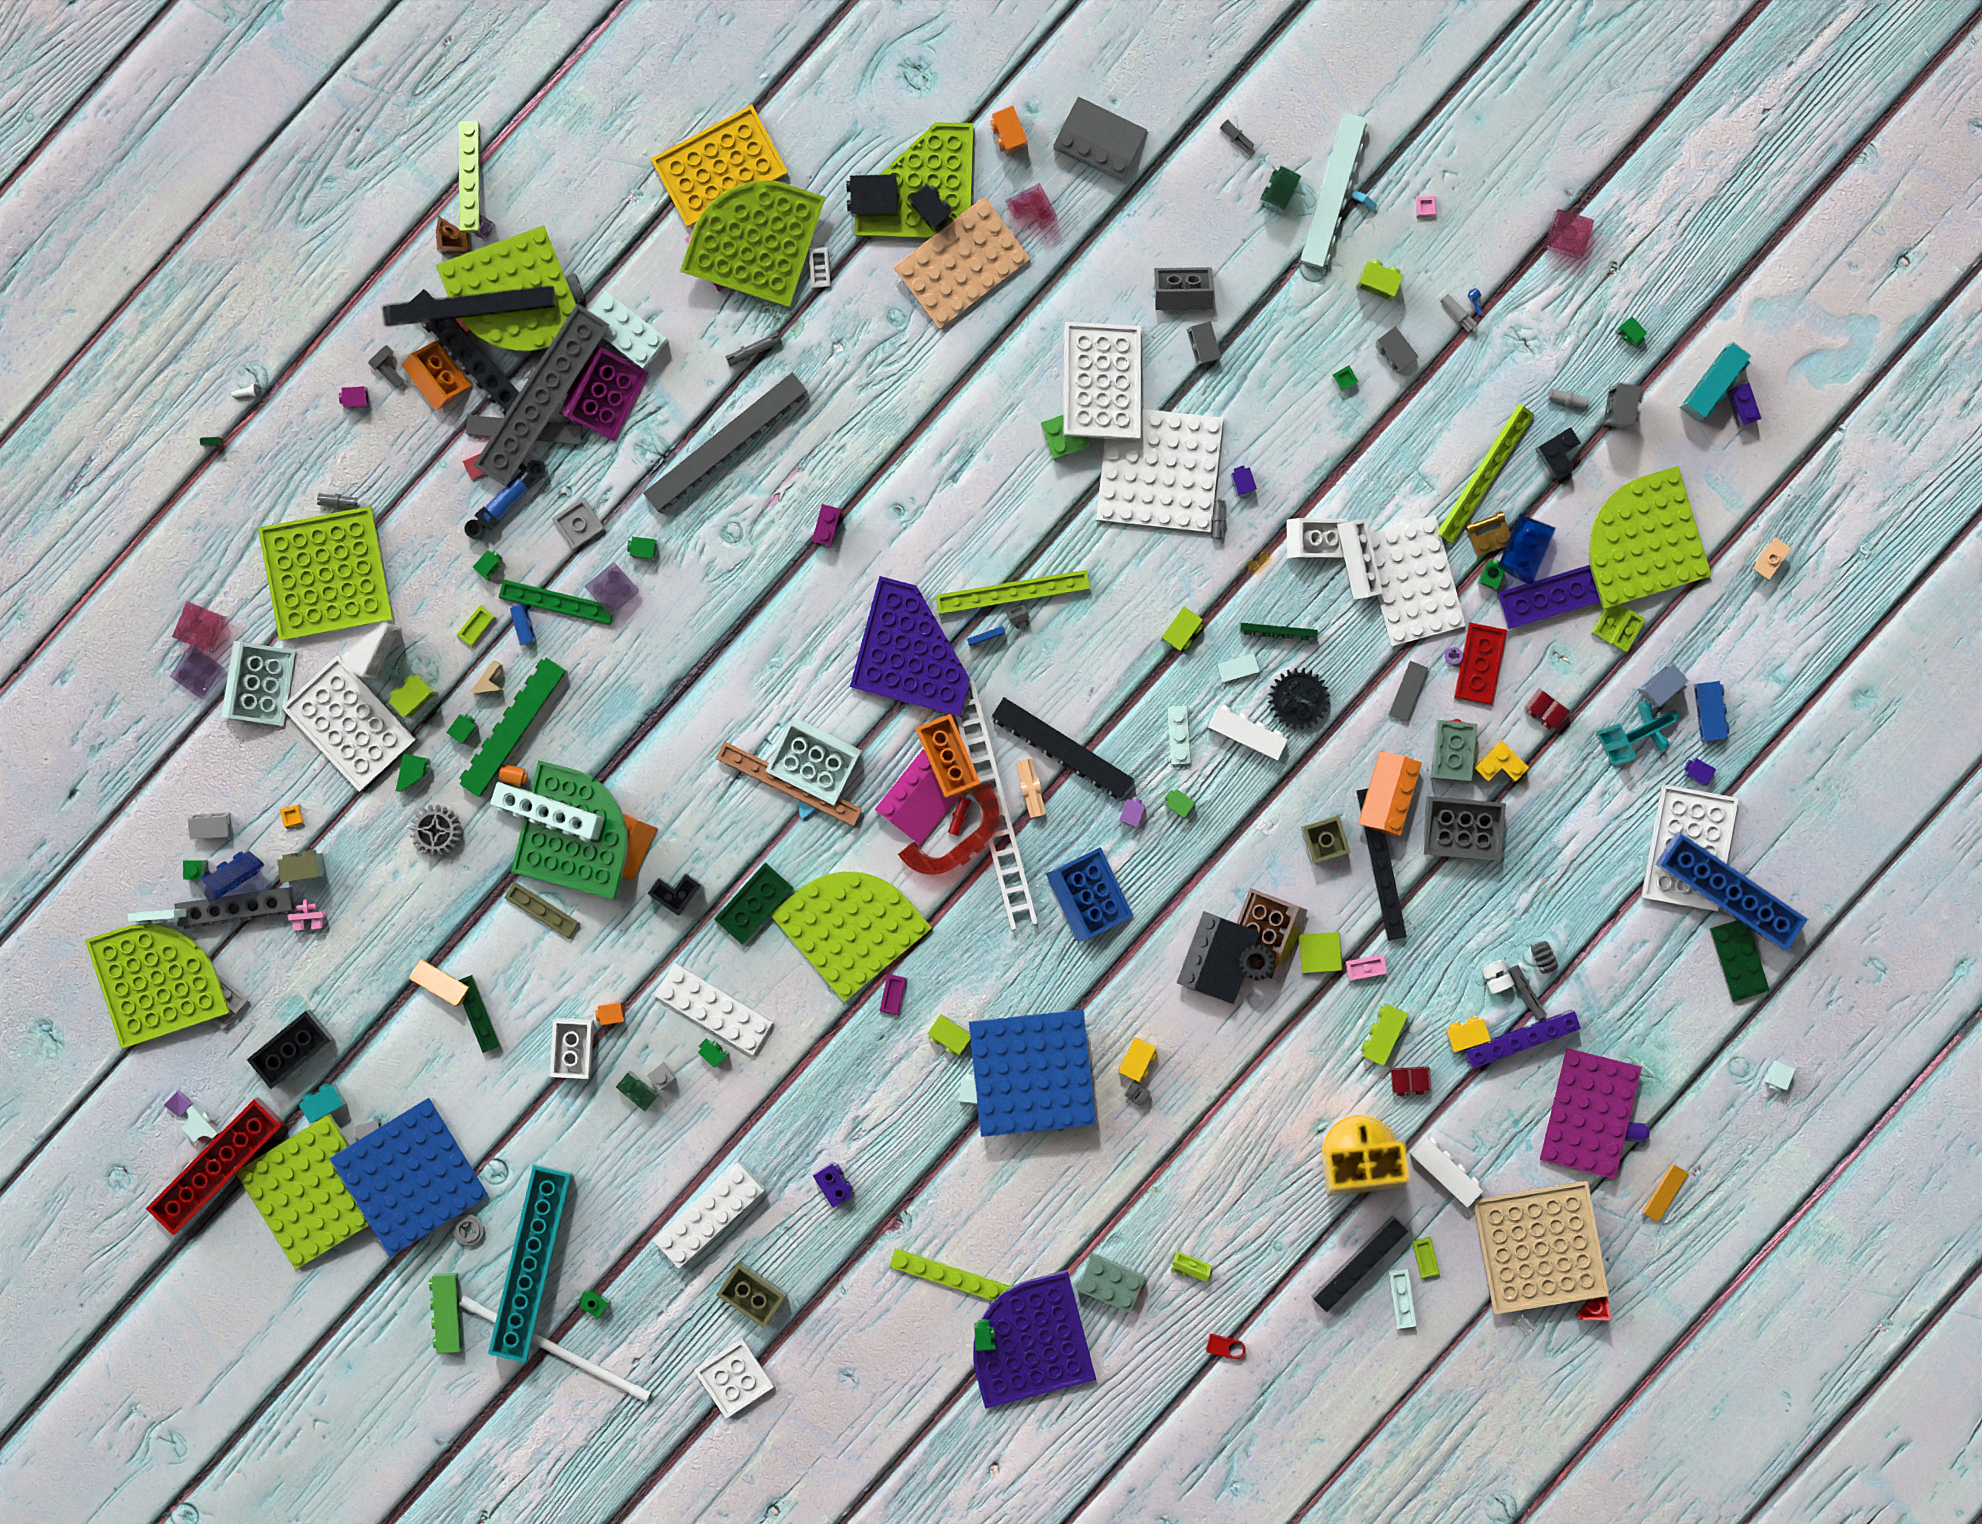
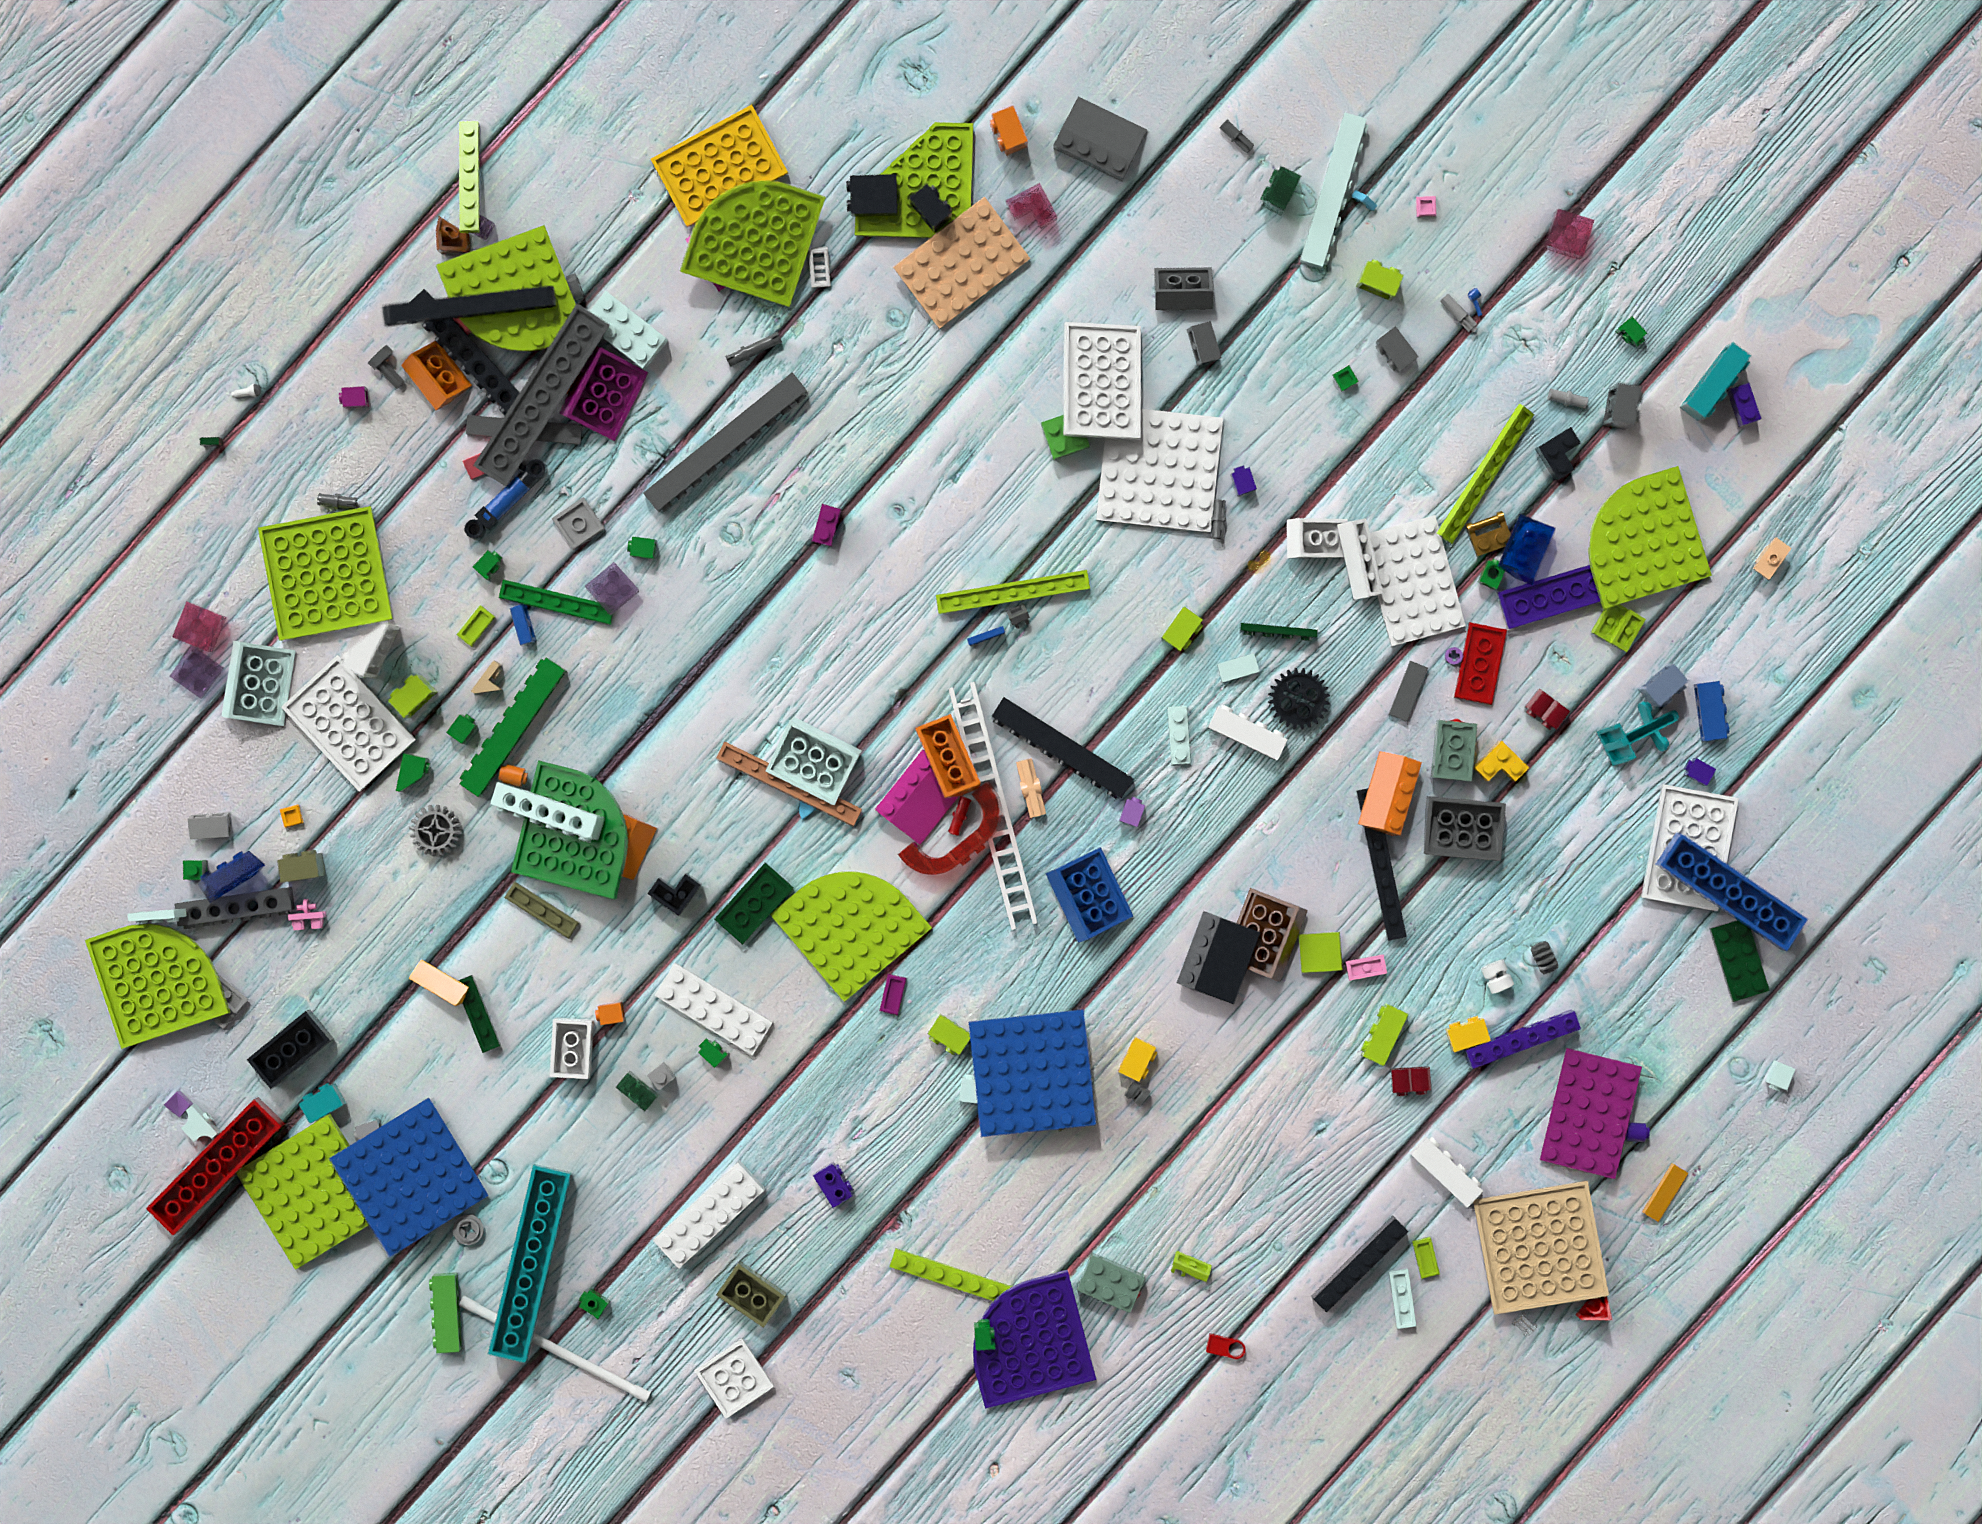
(908, 653): dark purple plate -> none
(1179, 802): bright green brick -> none
(1265, 971): black tyre -> none
(1325, 839): olive brick -> none
(1362, 1157): yellow piece -> none
(1527, 992): dark grey pin -> none

